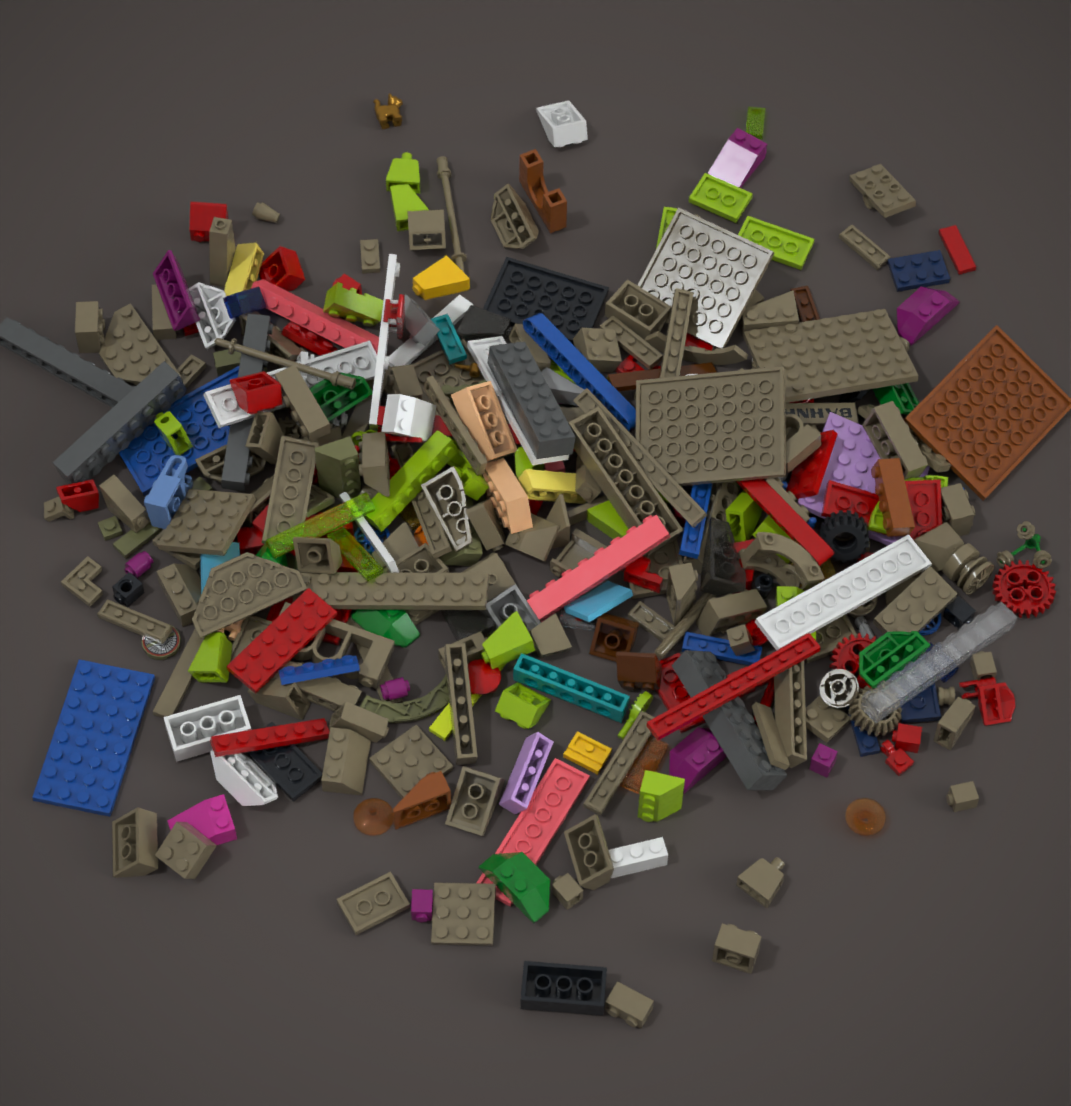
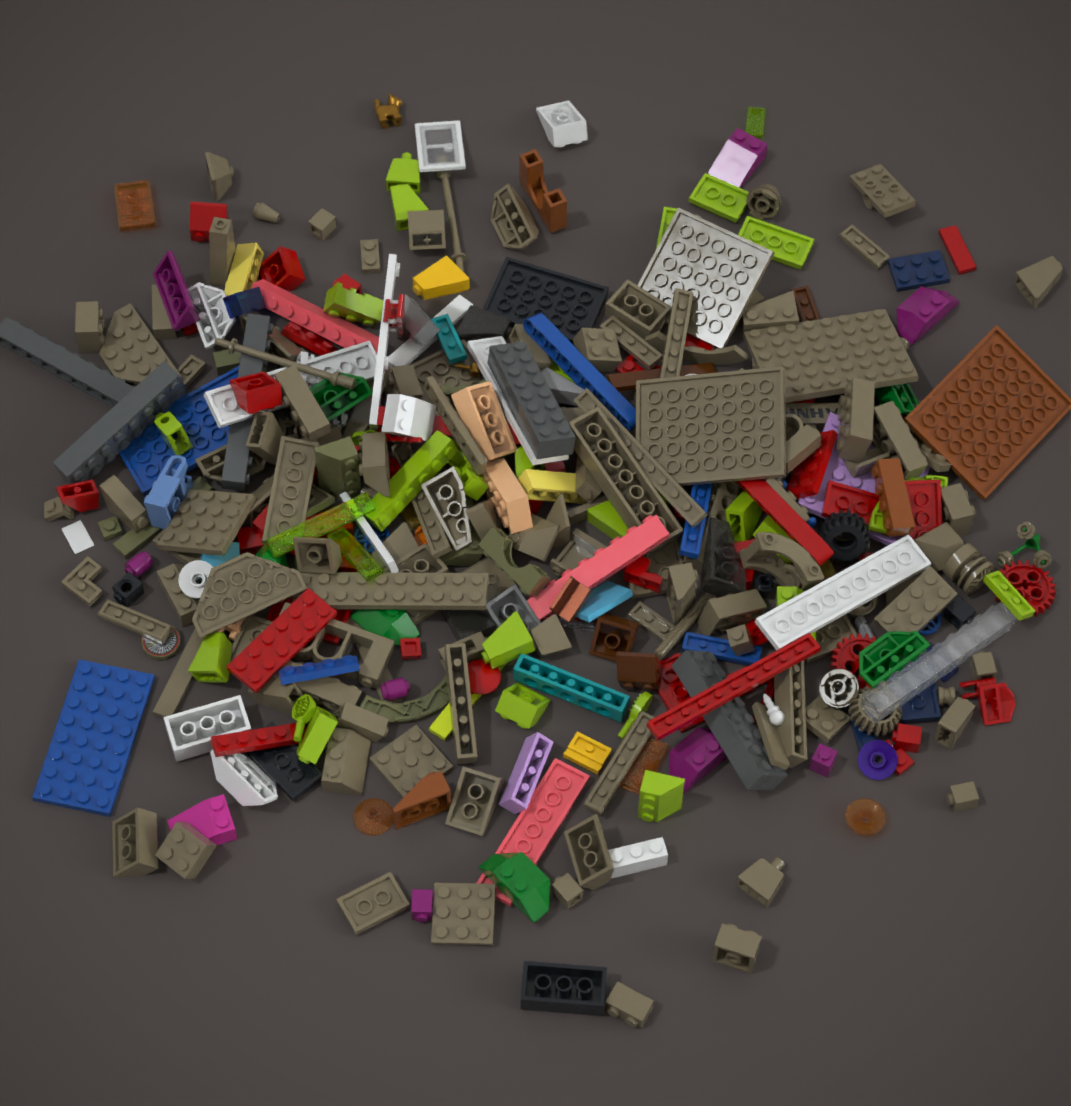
(77, 537): none -> white sticker
(134, 205): none -> clear orange plate
(189, 576): none -> white dish
(219, 174): none -> dark tan slope
(302, 713): none -> lime piece
(316, 735): none -> lime slope
(322, 224): none -> dark tan panel
(410, 648): none -> red plate
(439, 146): none -> clear door
(498, 547): none -> olive arch
(570, 599): none -> copper panel
(764, 201): none -> dark tan cone
(775, 715): none -> white bar
(856, 420): none -> dark tan brick
(866, 464): none -> dark tan panel
(868, 763): none -> dark purple dish
(1008, 595): none -> lime plate
(1038, 280): none -> dark tan slope

